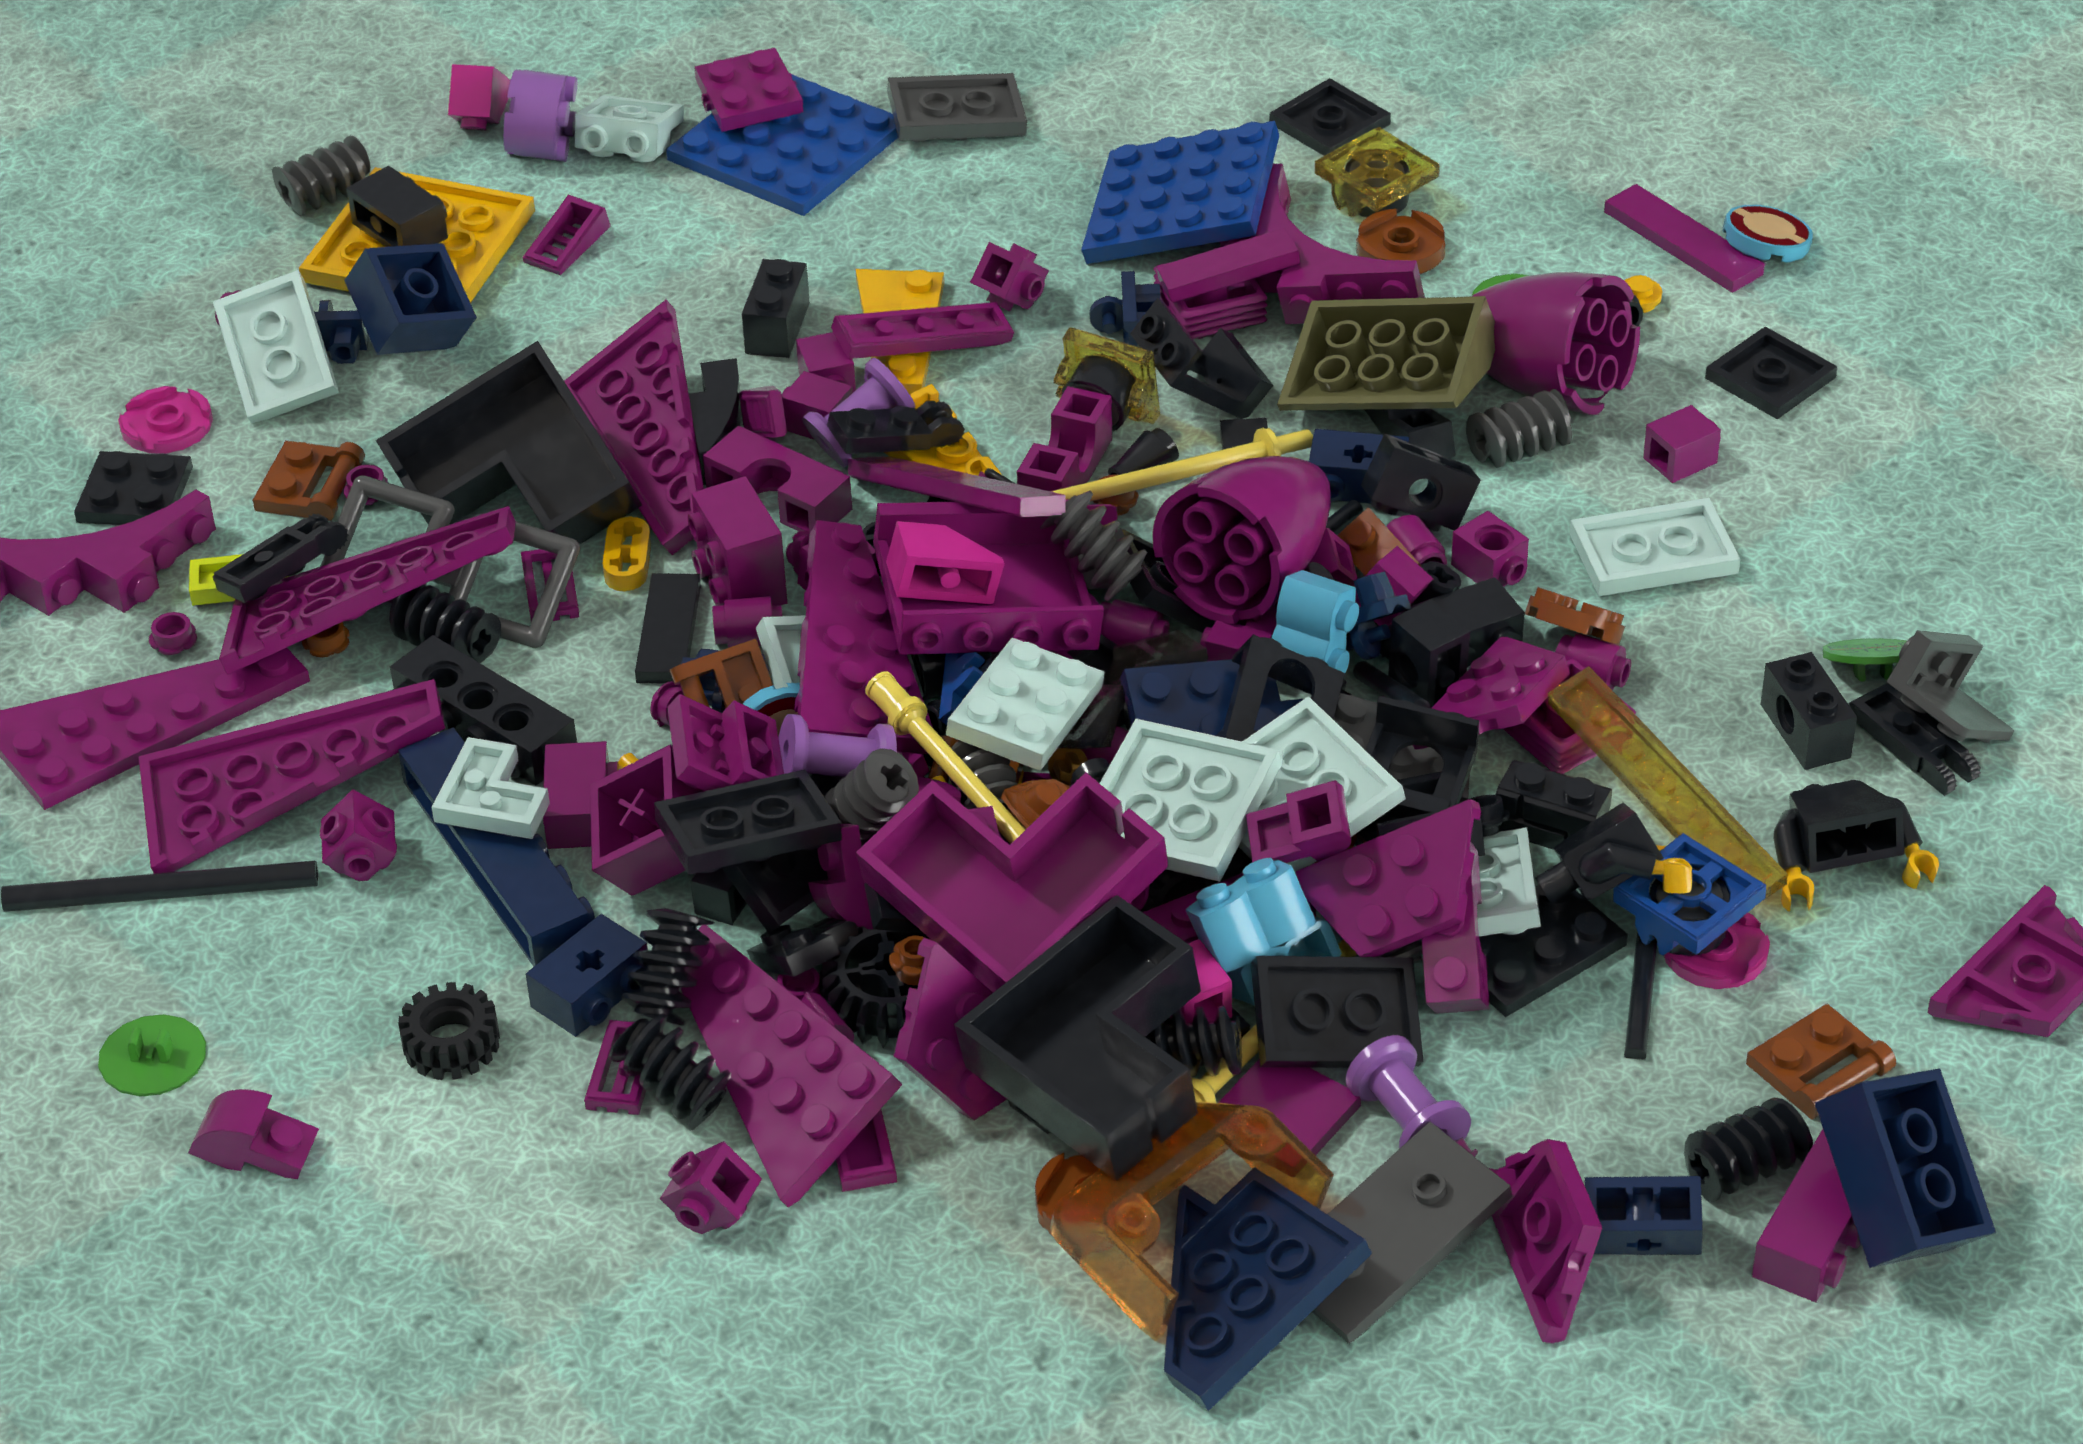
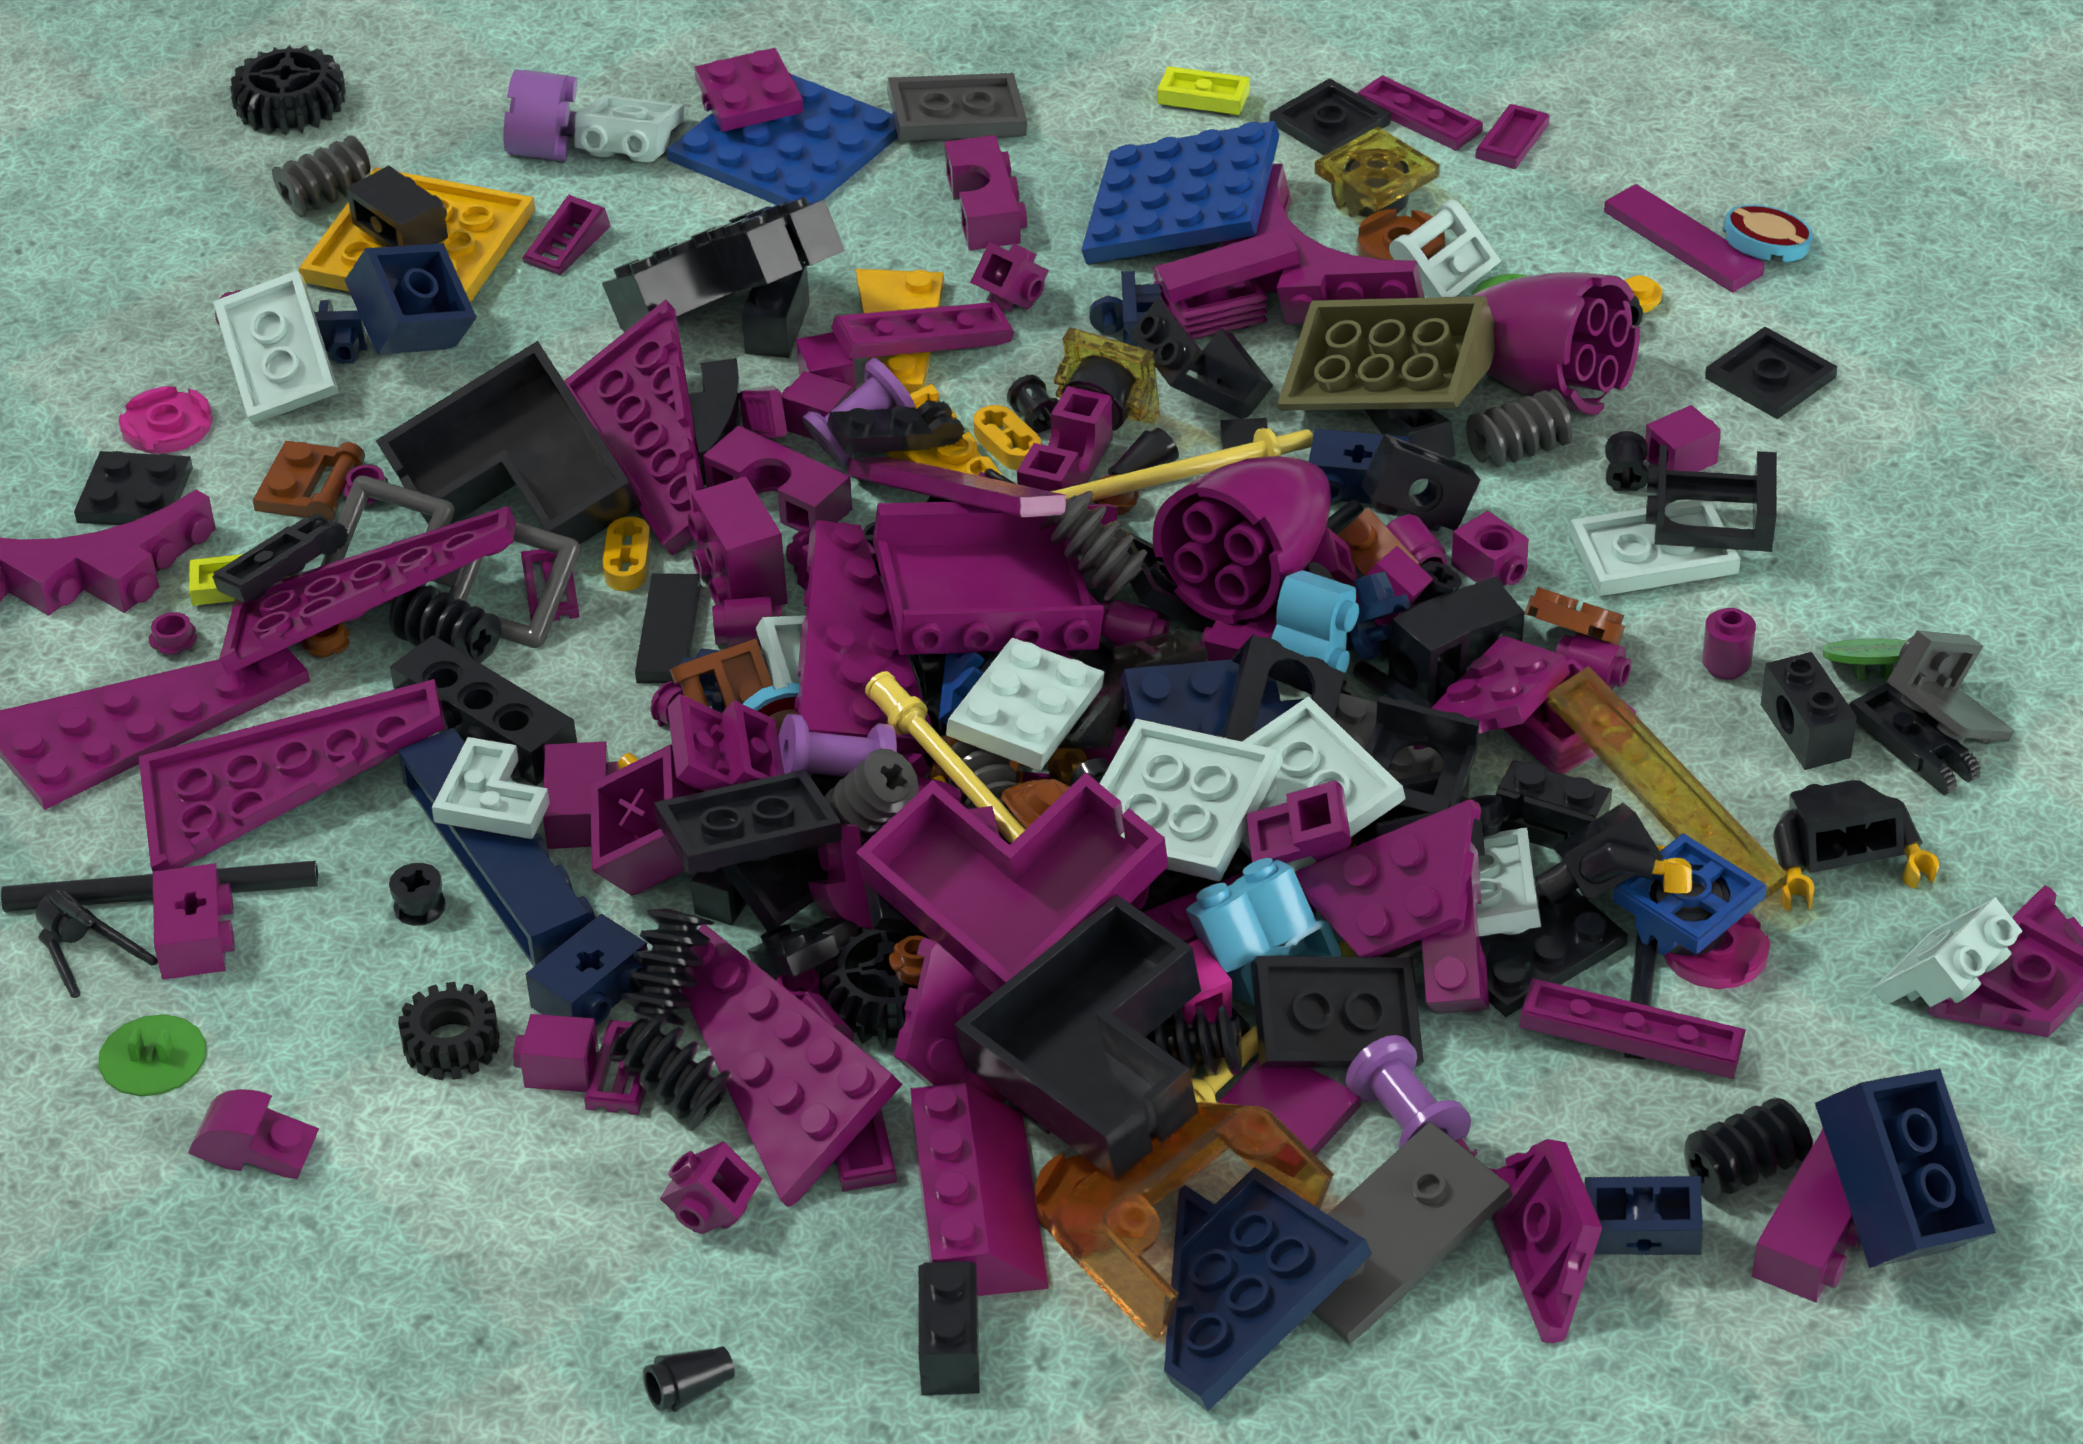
(68, 922): none -> black plant
(191, 922): none -> magenta brick
(287, 89): none -> black gear
(358, 837): magenta brick -> none
(416, 893): none -> black wheel
(477, 95): dark pink slope -> none
(557, 1052): none -> magenta brick
(686, 1376): none -> black cone
(725, 259): none -> black piece
(941, 565): dark pink slope -> none
(948, 1328): none -> black brick
(978, 1187): none -> magenta slope
(986, 191): none -> magenta arch
(1000, 441): none -> yellow beam
(1031, 406): none -> black bush
(1203, 90): none -> neon yellow plate
(1422, 113): none -> magenta tile
(1454, 265): none -> light aqua plate
(1512, 136): none -> magenta tile
(1626, 456): none -> black bush
(1632, 1028): none -> magenta tile
(1723, 487): none -> black panel
(1728, 643): none -> magenta brick
(1812, 1048): dark orange plate -> none
(1952, 957): none -> light aqua plate

